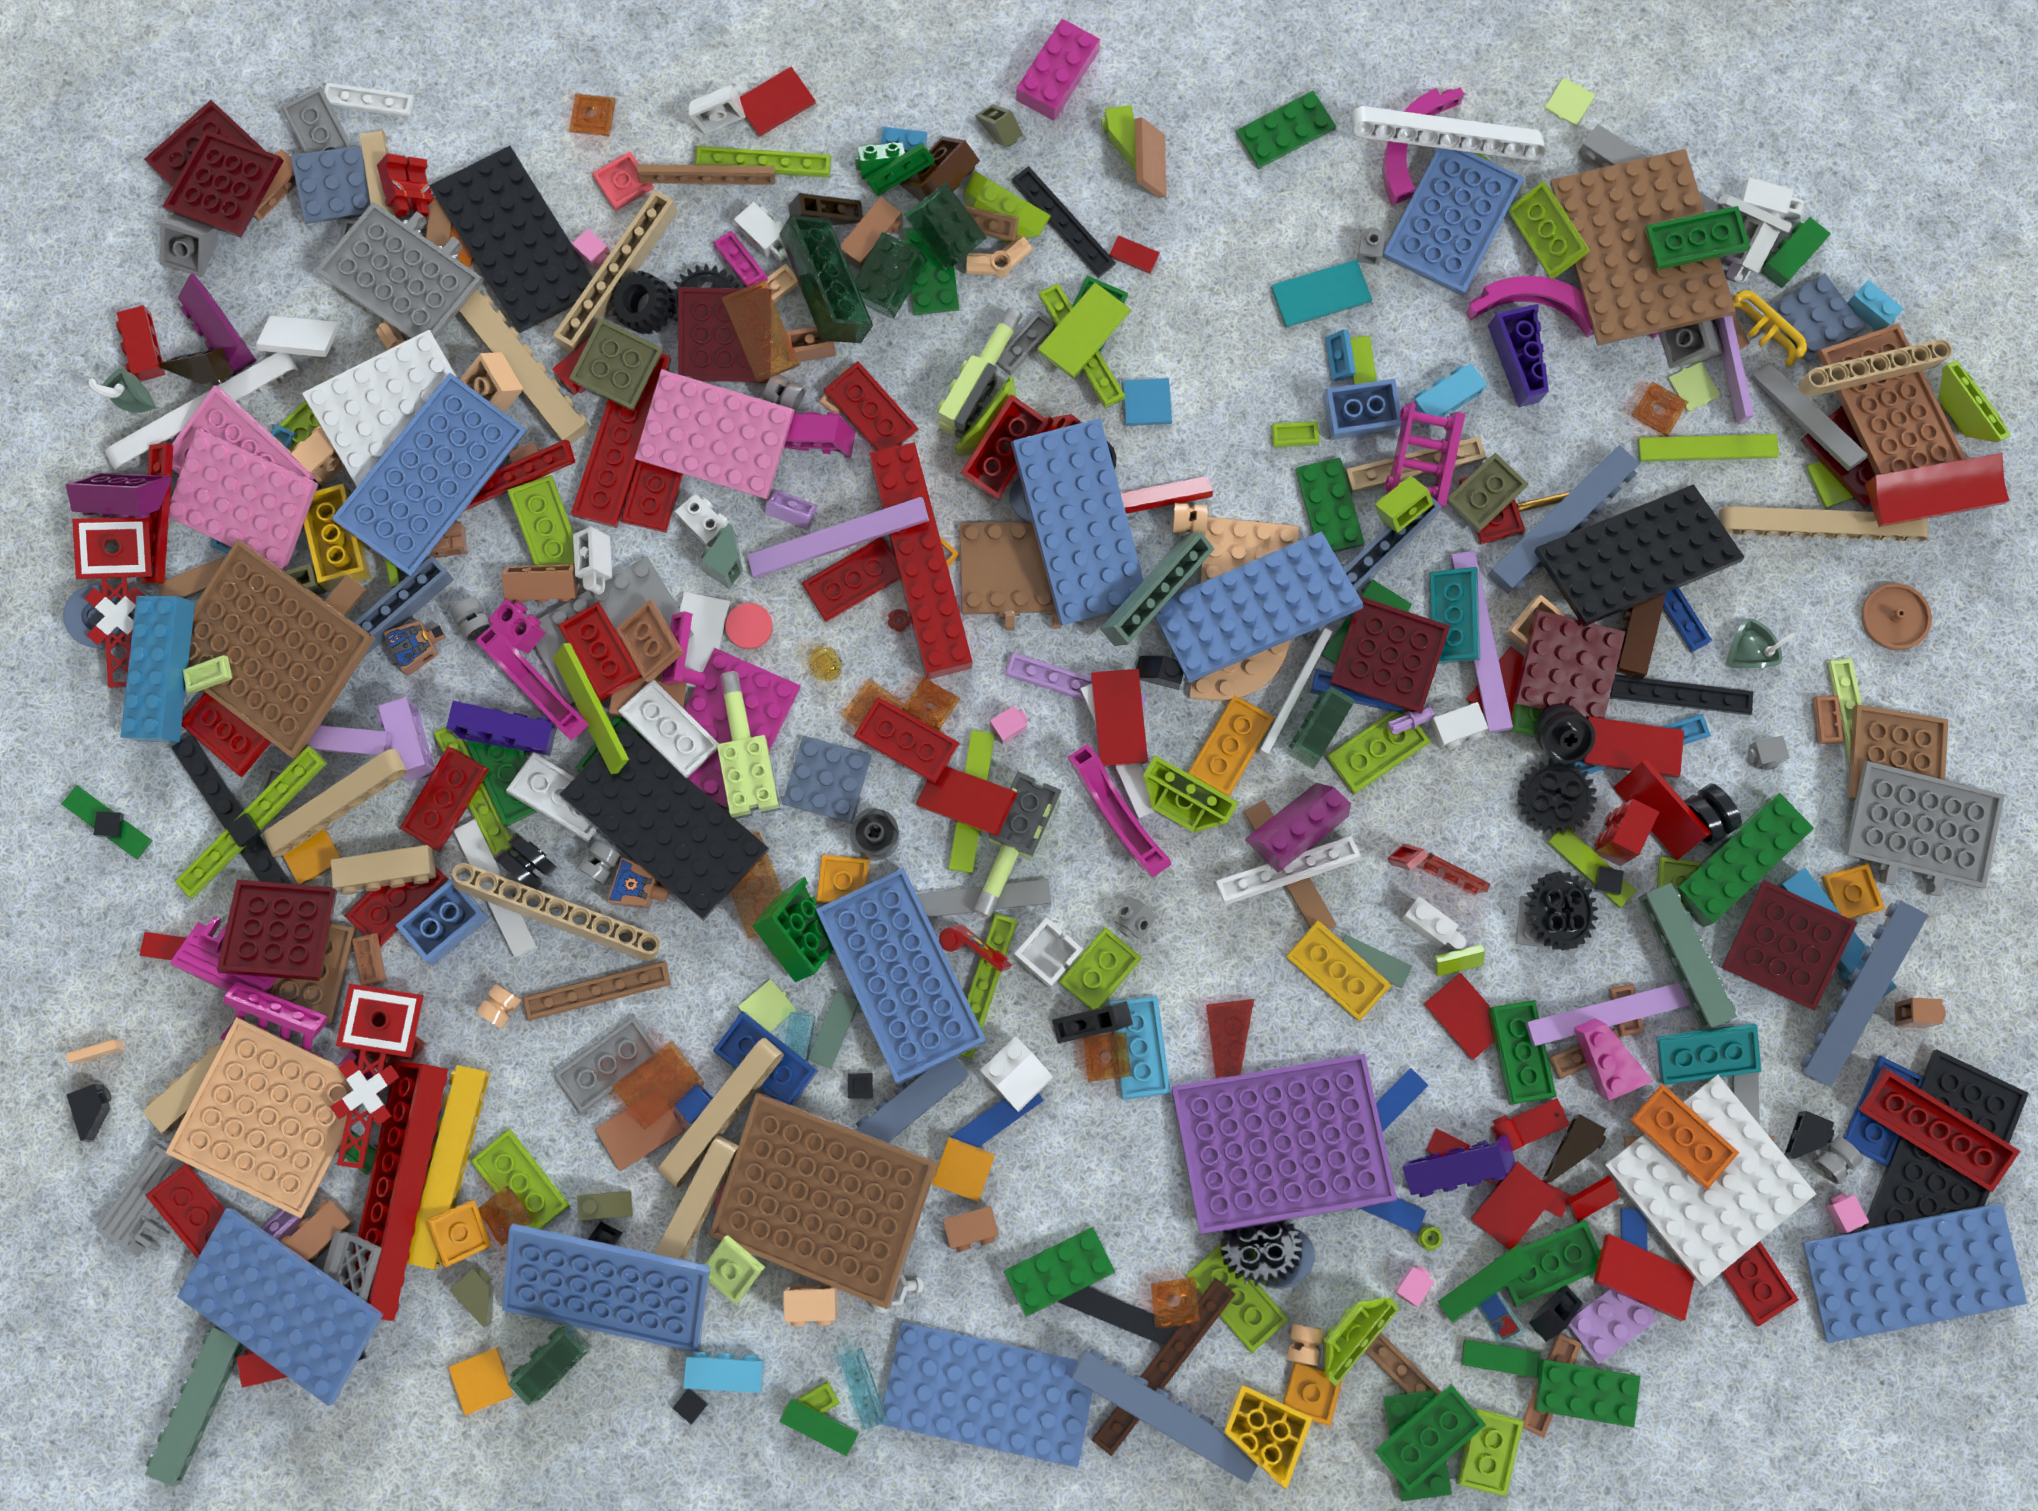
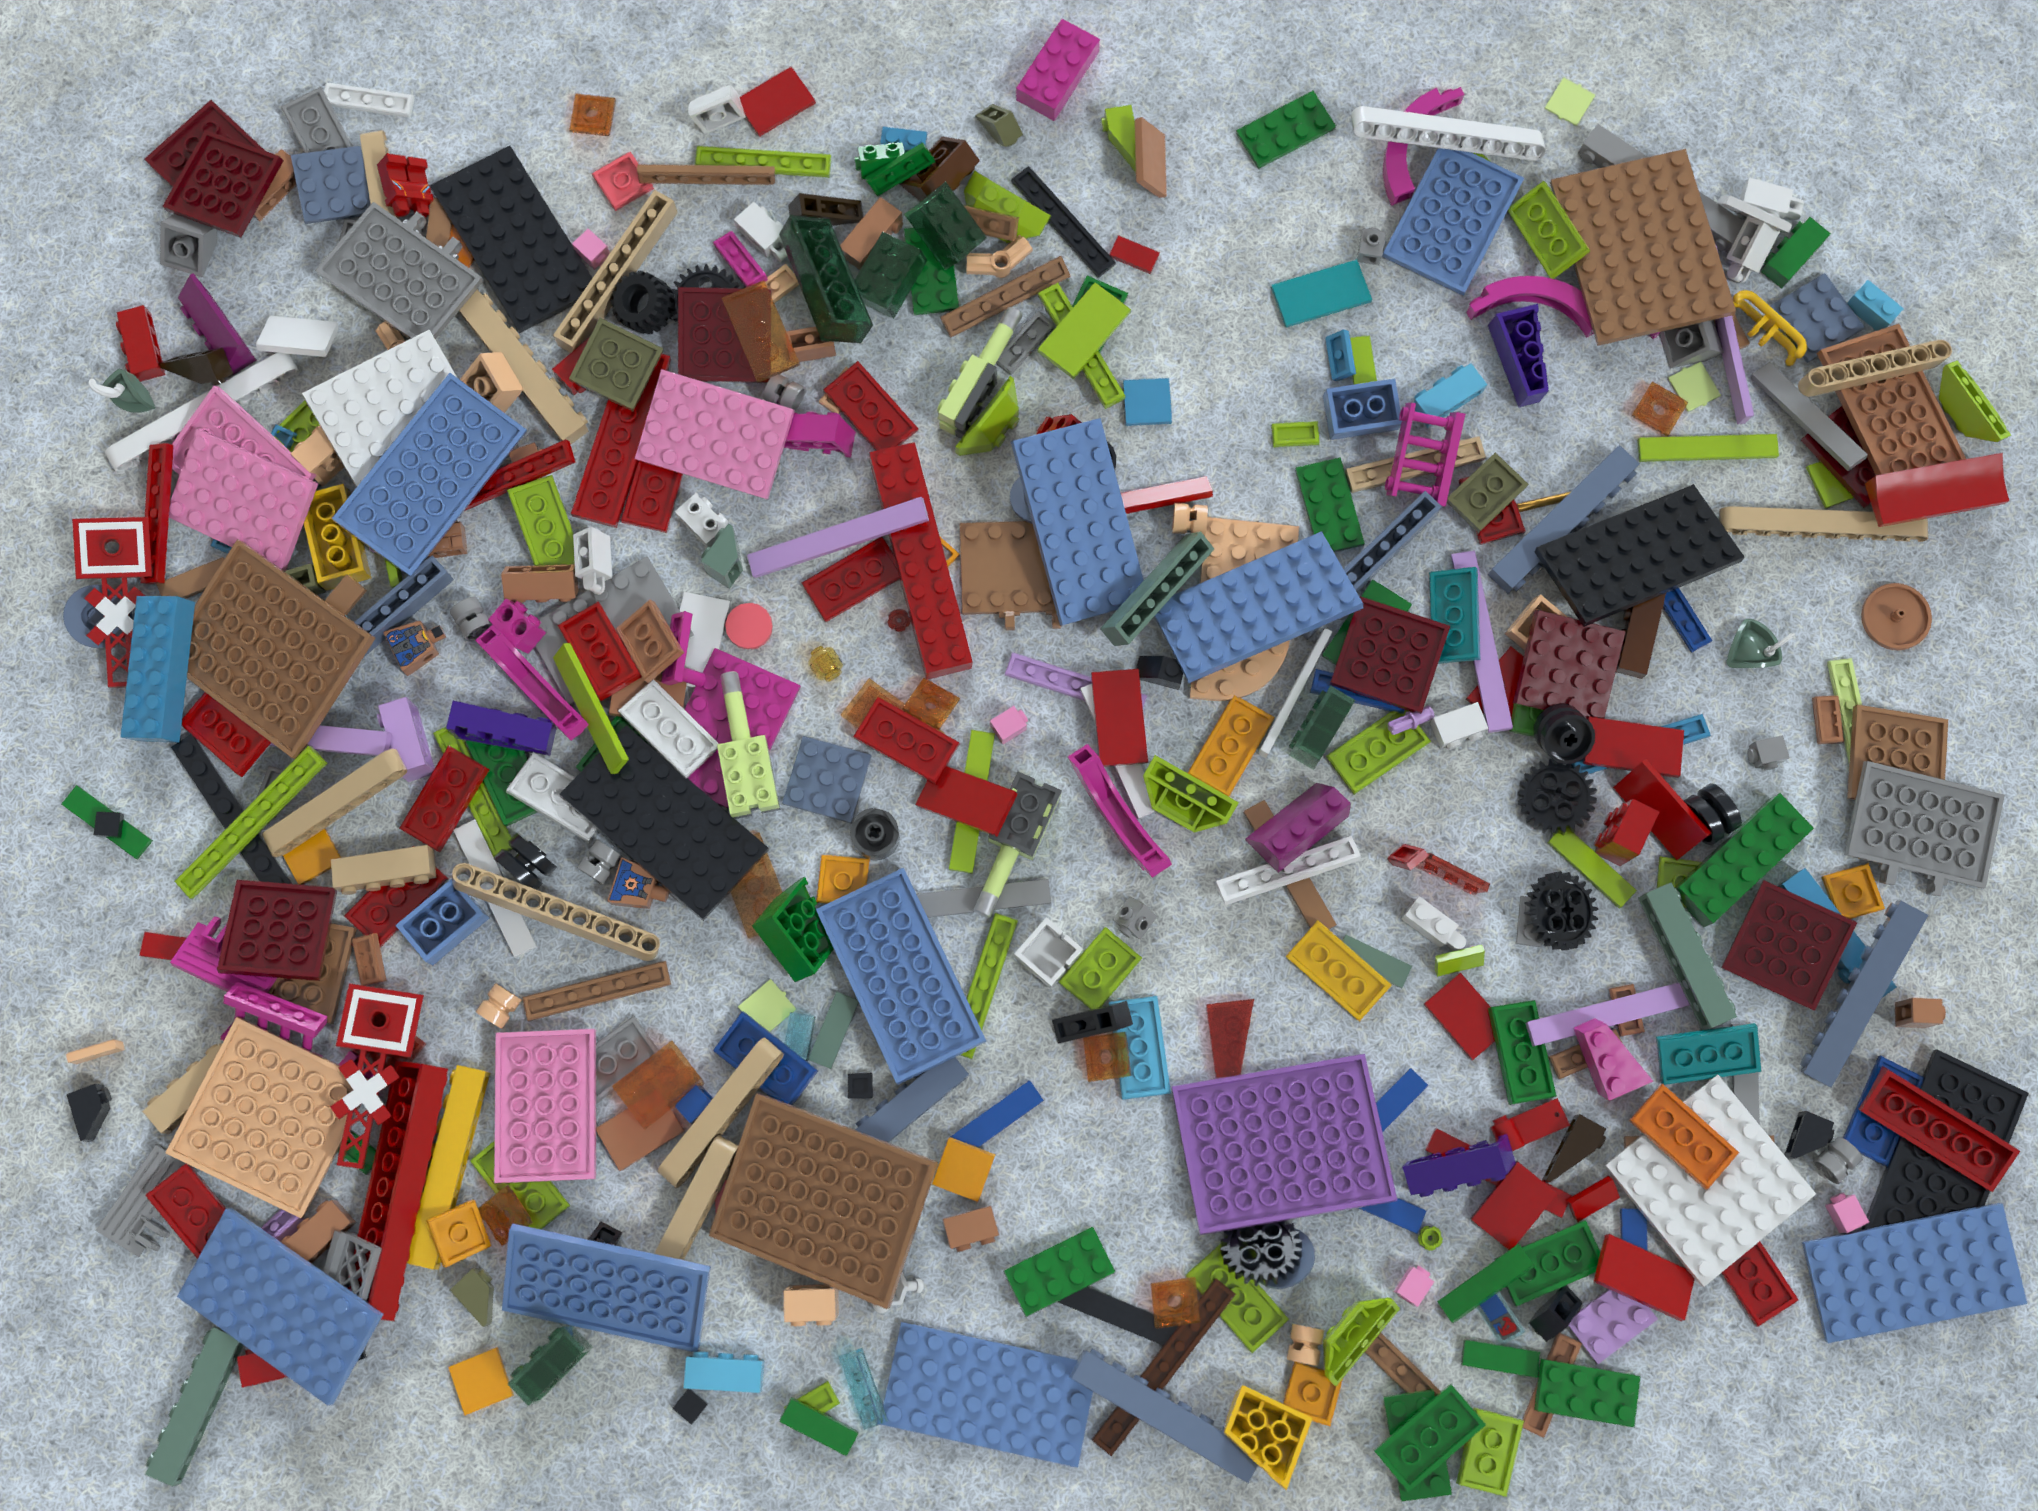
(118, 494): magenta slope -> none
(207, 674): yellowish green tile -> none
(243, 830): black tile -> none
(545, 1106): none -> bright pink plate
(604, 1205): olive slope -> none
(733, 1269): yellowish green tile -> none
(790, 509): lavender slope -> none
(960, 936): red door -> none
(993, 460): red slope -> none
(1005, 296): none -> medium nougat tile
(1016, 1074): white slope -> none
(1404, 504): lime brick -> none
(1609, 881): black tile -> none
(1682, 695): black tile -> none
(1697, 238): green plate -> none

